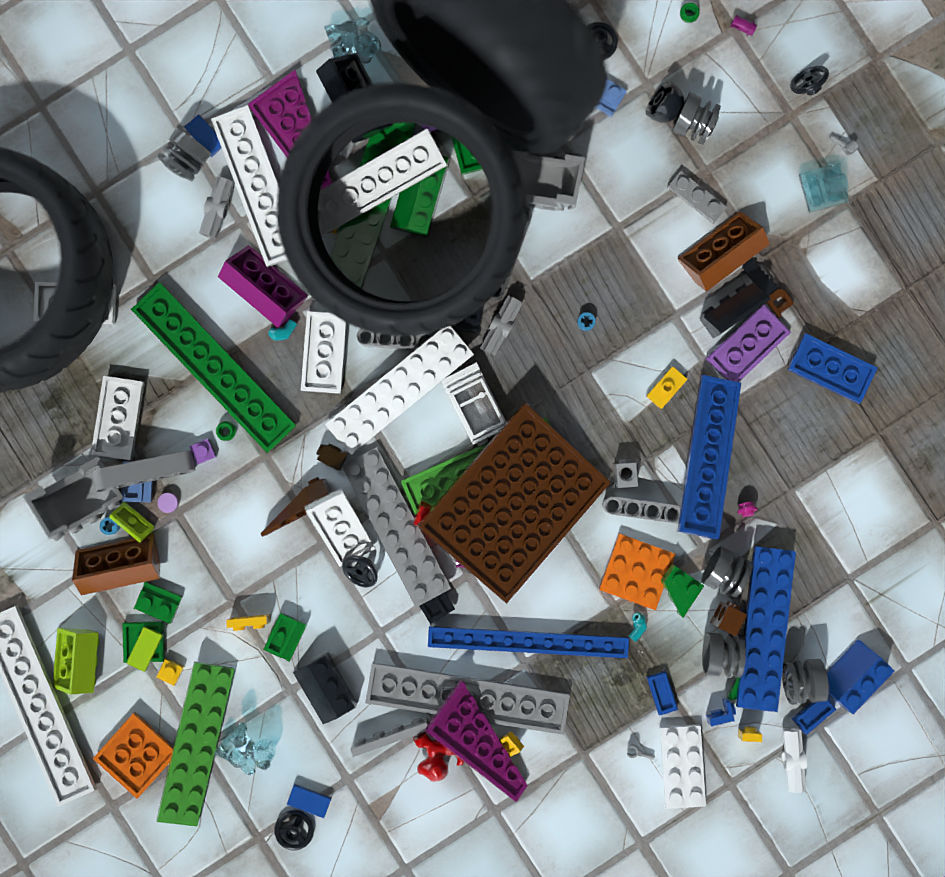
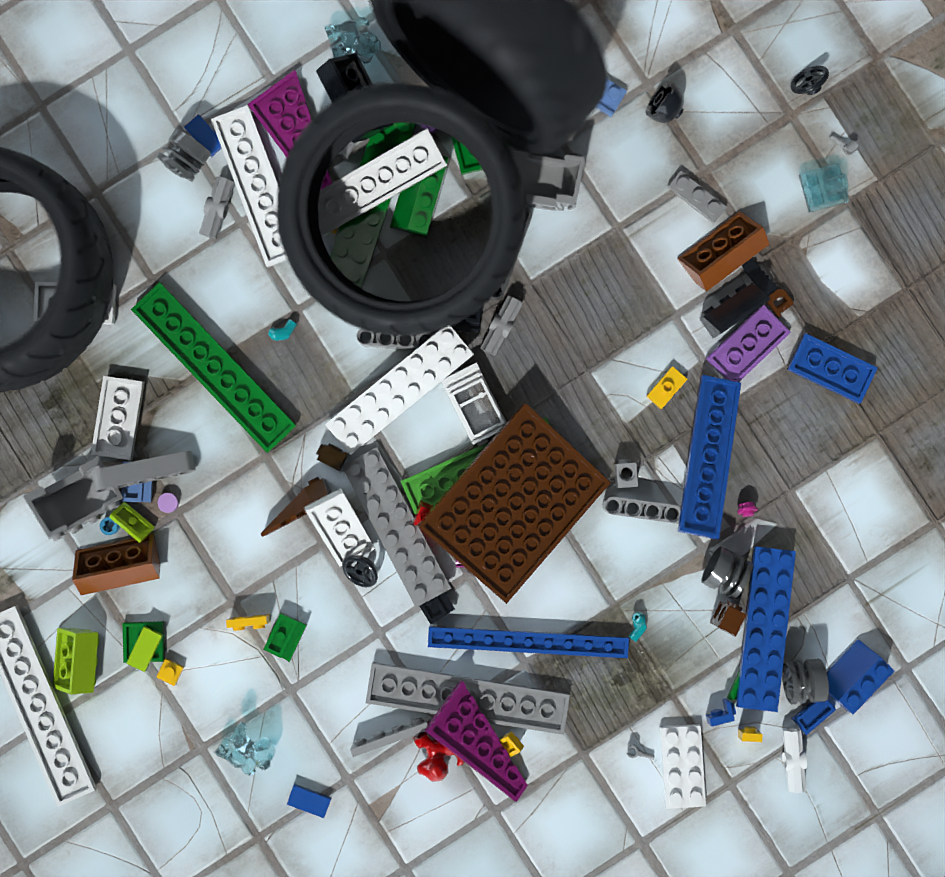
(135, 755): orange plate -> none
(158, 602): green plate -> none
(195, 744): bright green plate -> none
(203, 451): medium lavender plate -> none
(219, 431): green plate -> none
(262, 286): magenta slope -> none
(290, 836): black piece -> none
(323, 353): white plate -> none
(325, 688): black slope -> none
(590, 317): dark azure bush -> none
(600, 33): black piece -> none
(636, 571): orange plate -> none
(662, 693): blue tile -> none
(681, 589): green wing -> none
(692, 8): green plate -> none
(697, 118): dark grey wheel -> none
(724, 655): dark grey wheel -> none
(744, 25): magenta pin -> none

